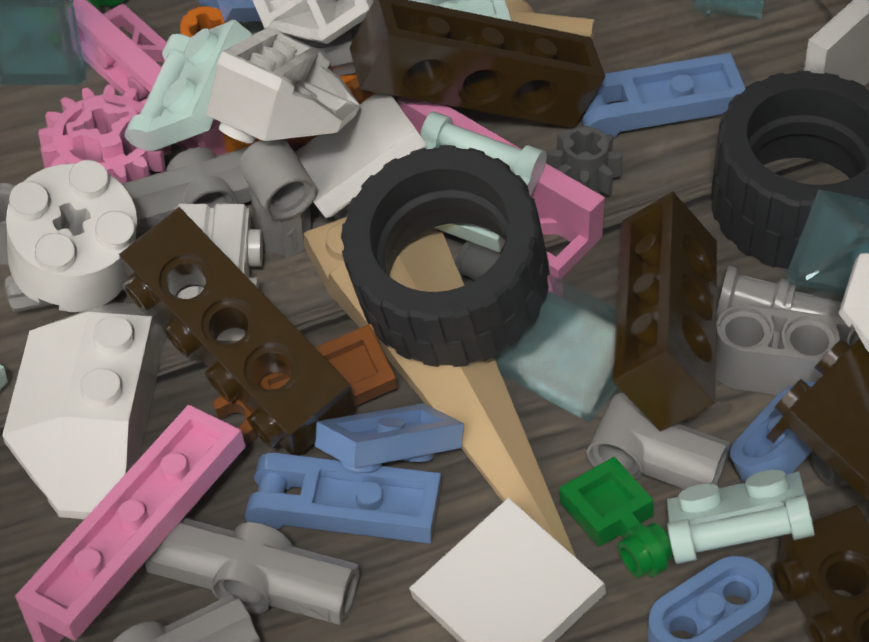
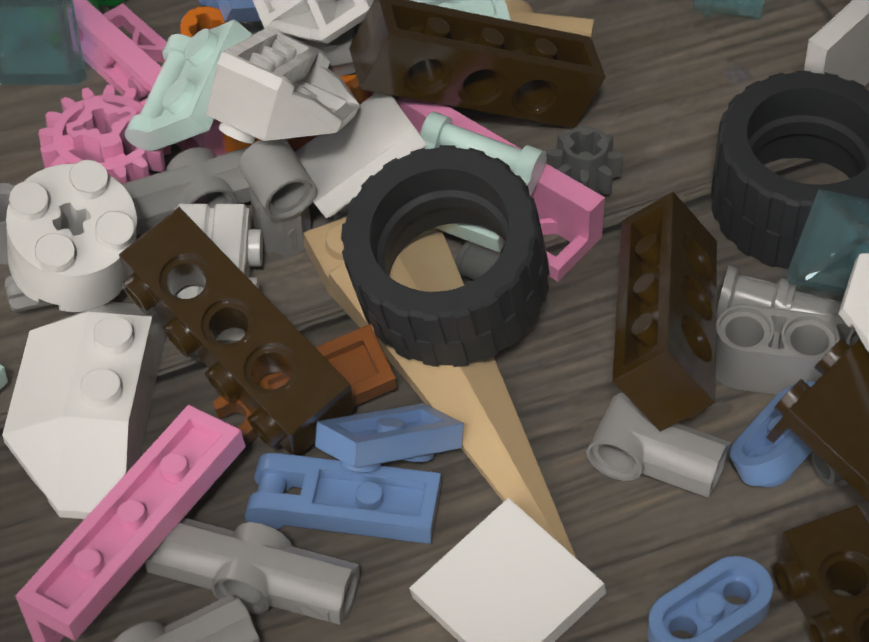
(566, 351): clear light blue slope -> none
(614, 504): green plate -> none
(664, 94): medium blue plate -> none
(737, 514): light aqua plate -> none

